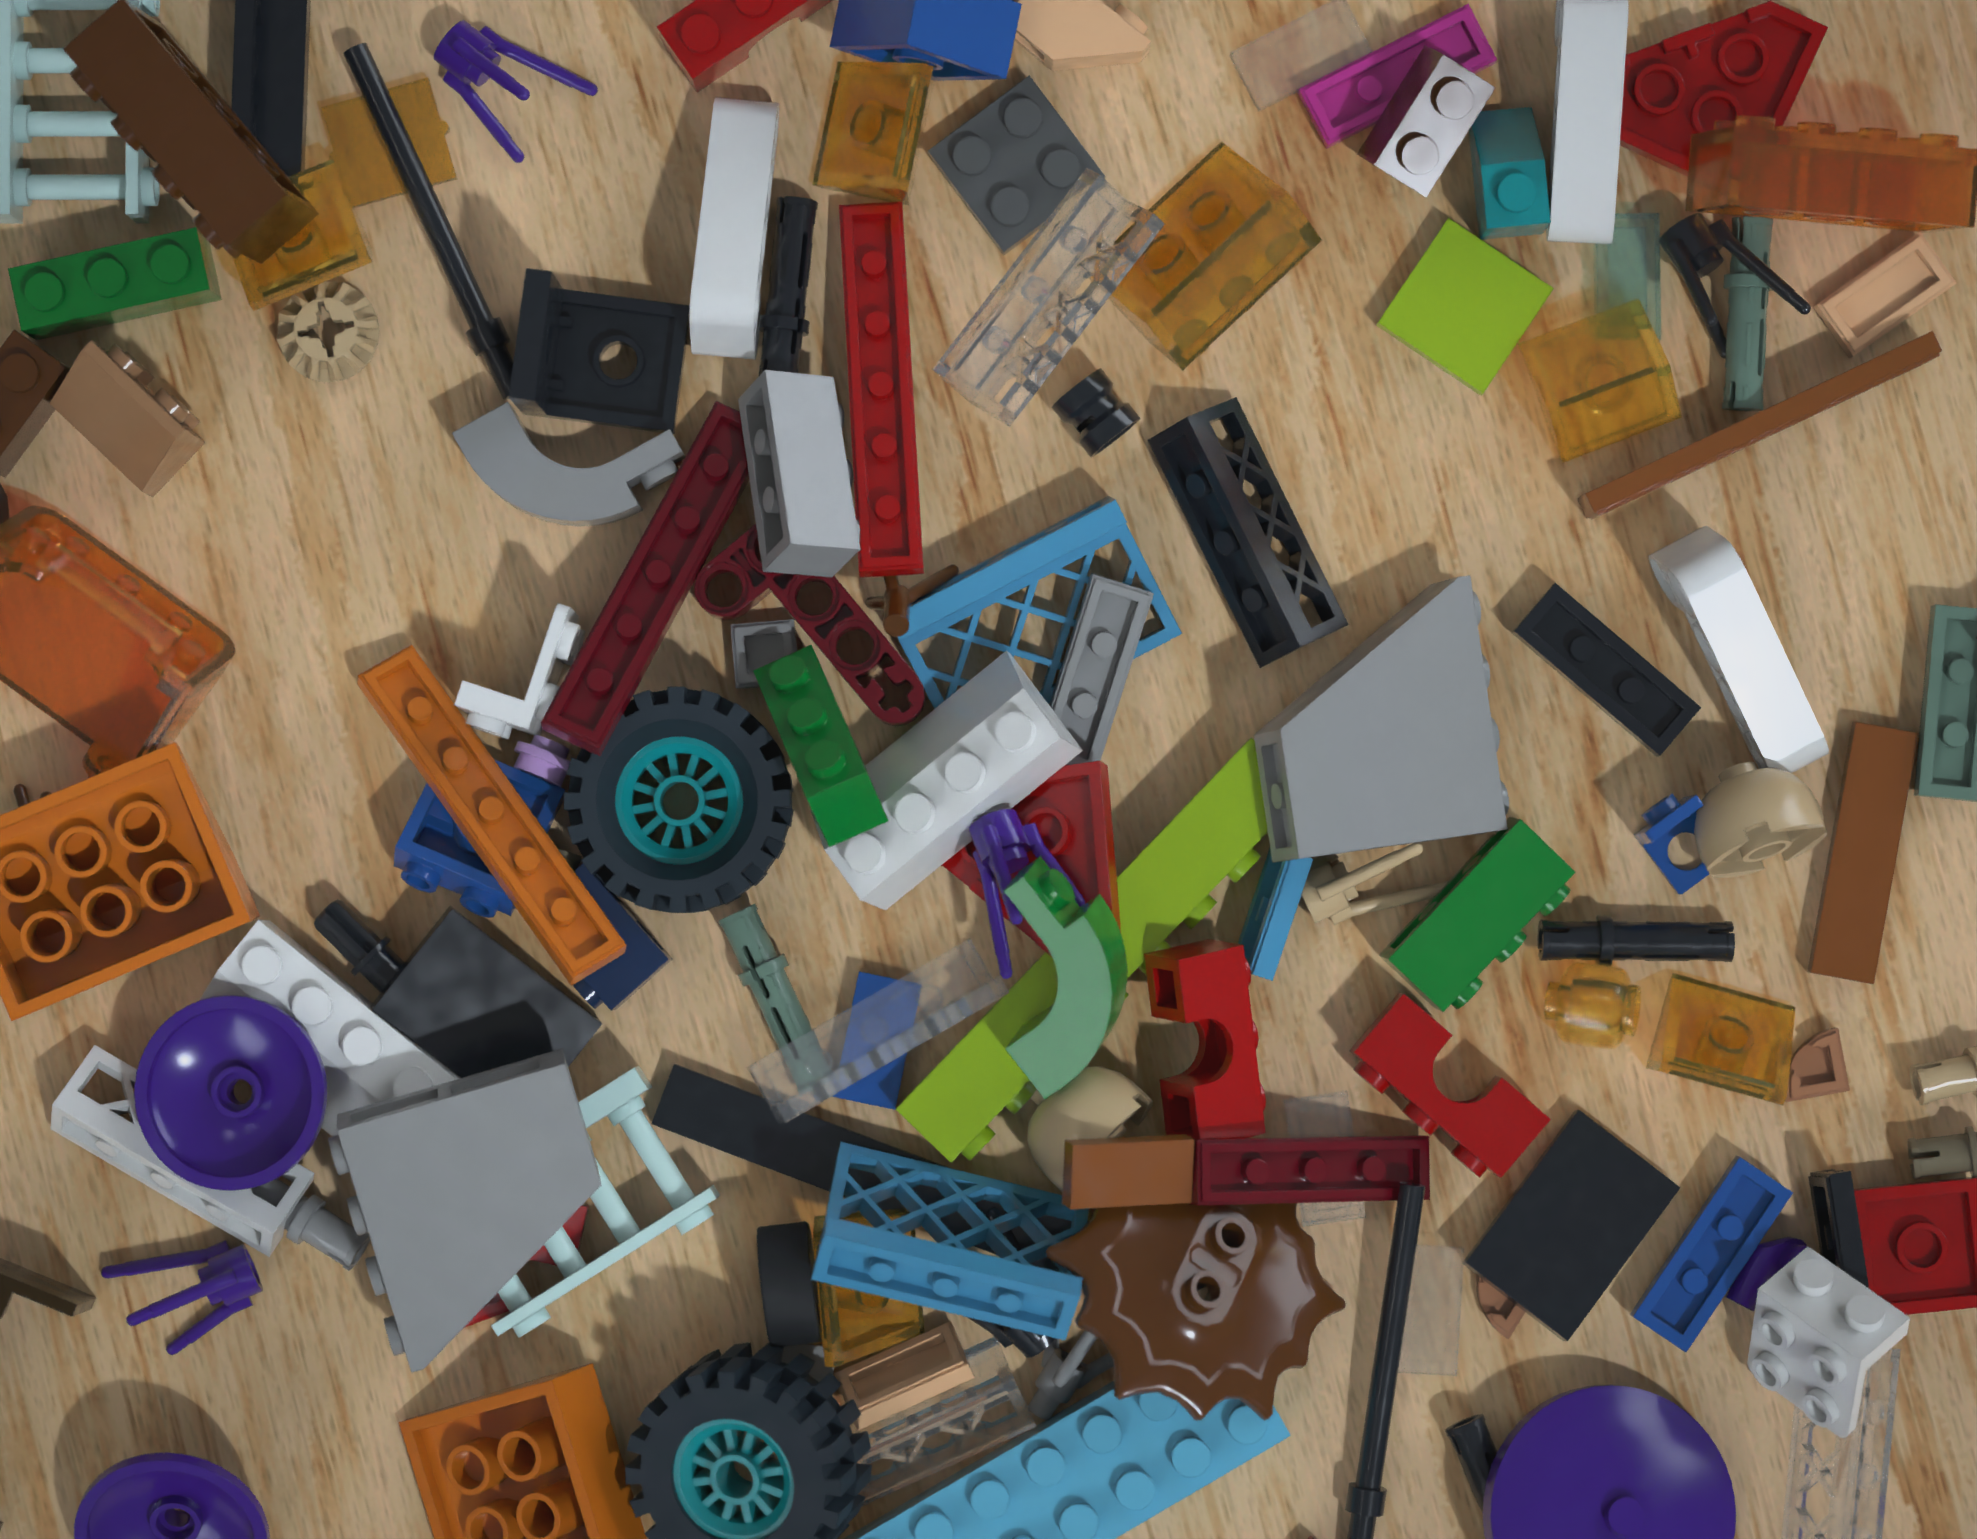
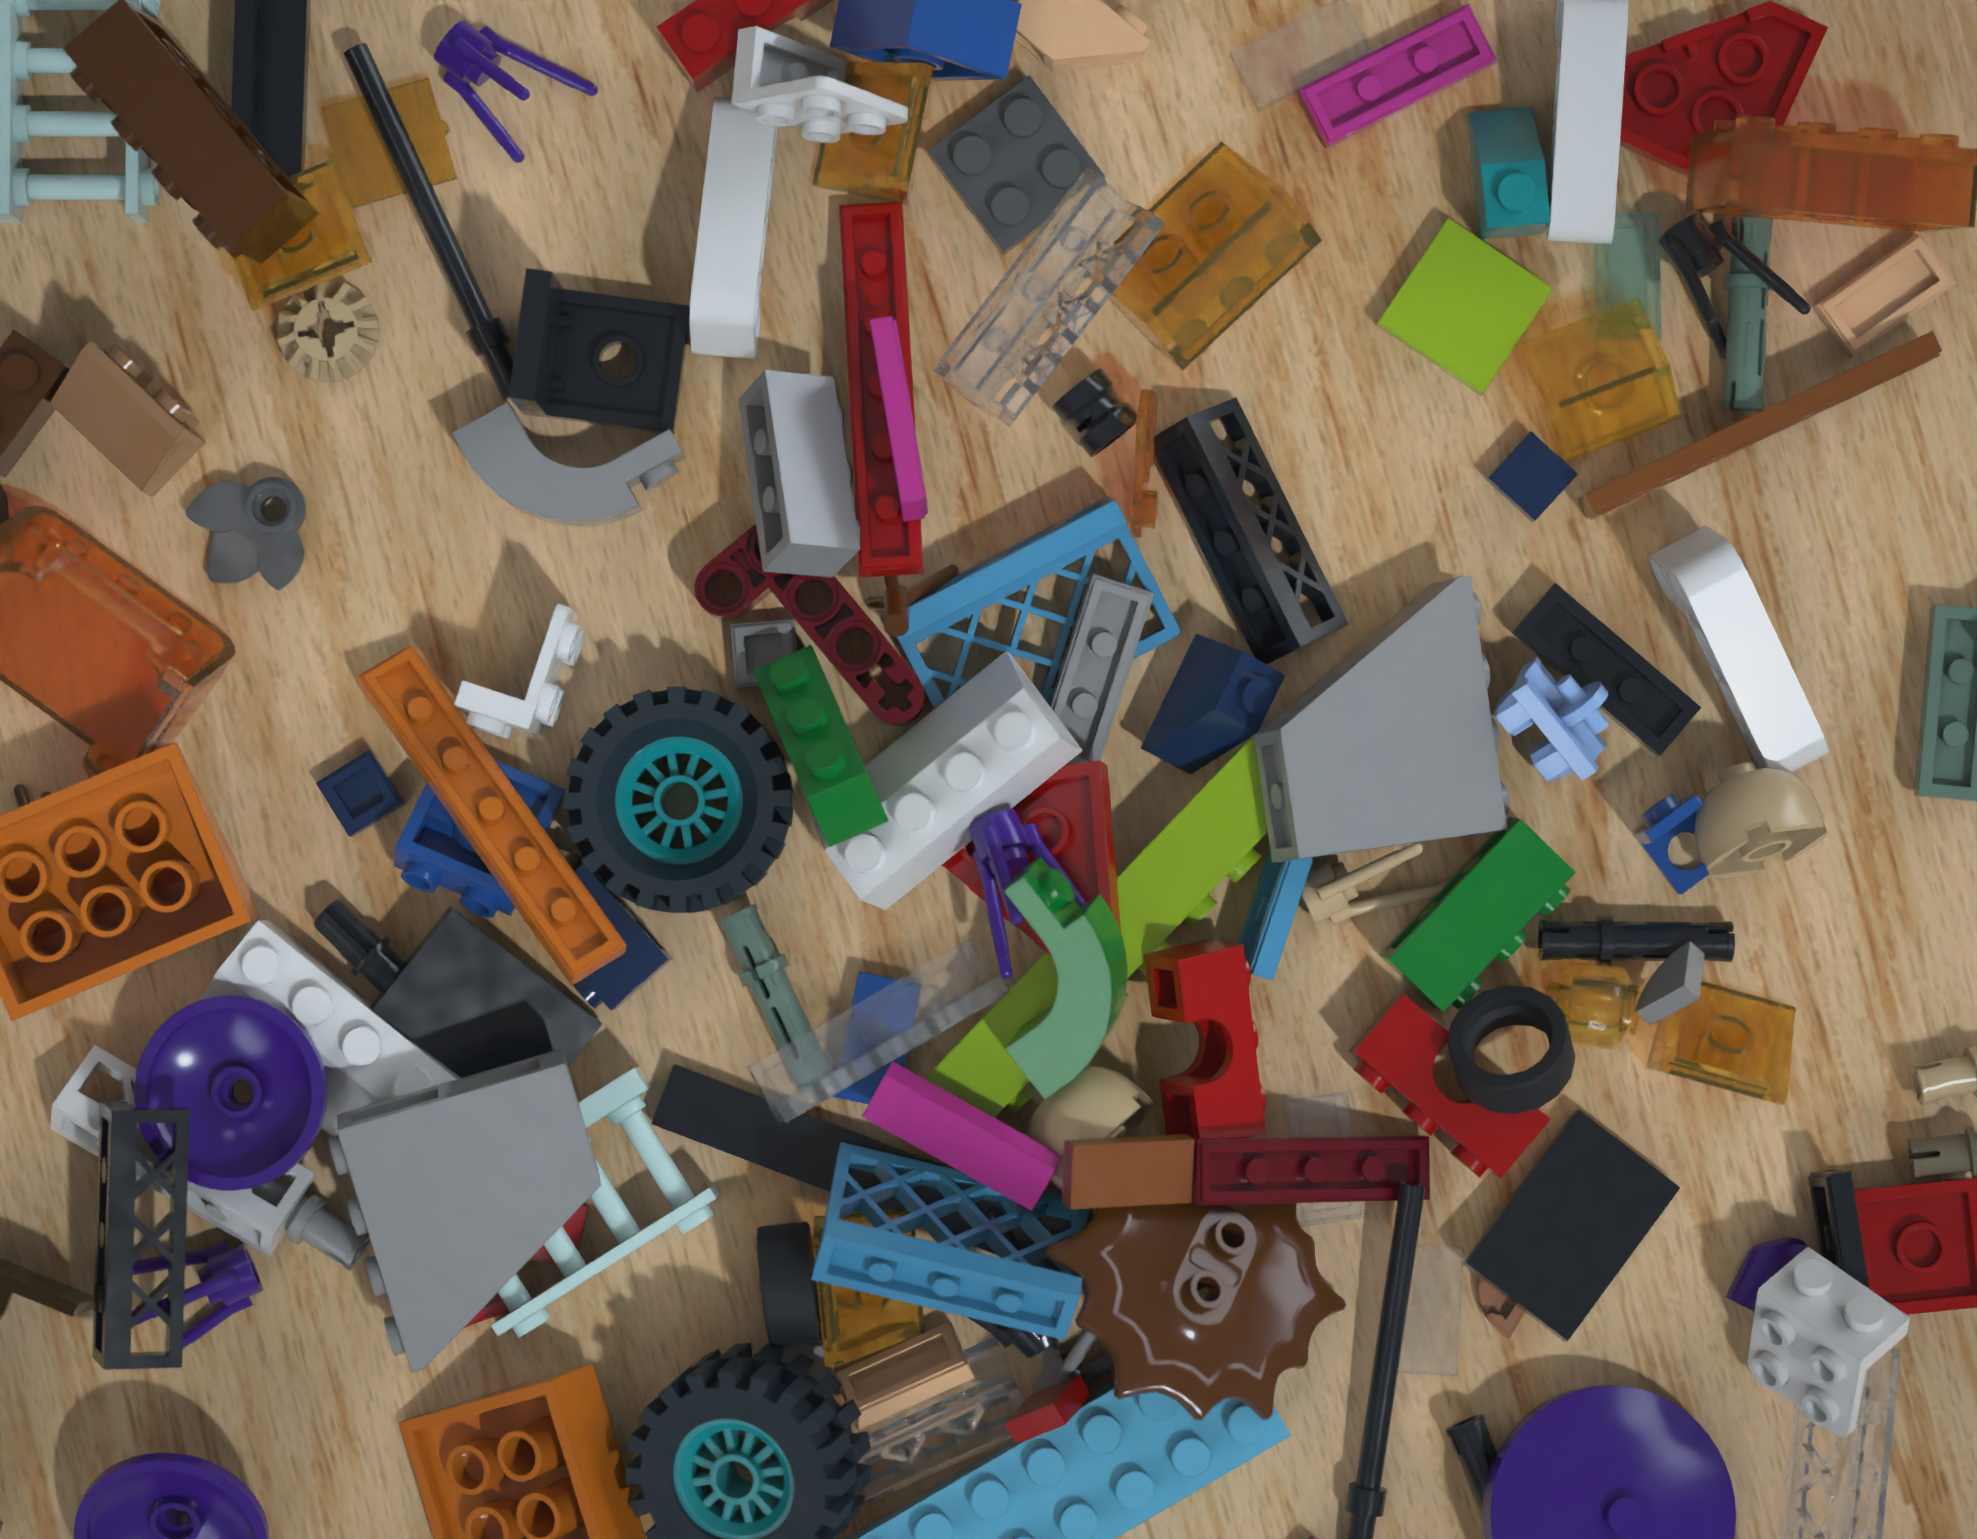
(114, 284): green brick -> none
(115, 1236): none -> black fence
(243, 534): none -> flat silver plate
(360, 793): none -> dark blue tile
(543, 759): lavender plate -> none
(652, 585): dark red tile -> none
(788, 282): black pin -> none
(805, 89): none -> white bracket
(899, 418): none -> dark pink tile
(962, 1136): none -> dark pink tile
(1047, 1409): none -> red tile
(1144, 501): none -> clear orange piece
(1211, 705): none -> dark blue slope
(1426, 120): brick -> none
(1500, 1009): none -> black tyre
(1532, 477): none -> dark blue tile
(1563, 714): none -> light blue hips
(1672, 985): none -> light grey tile
(1711, 1253): blue plate -> none
(1818, 1067): nougat tile -> none
(1863, 852): dark orange tile -> none

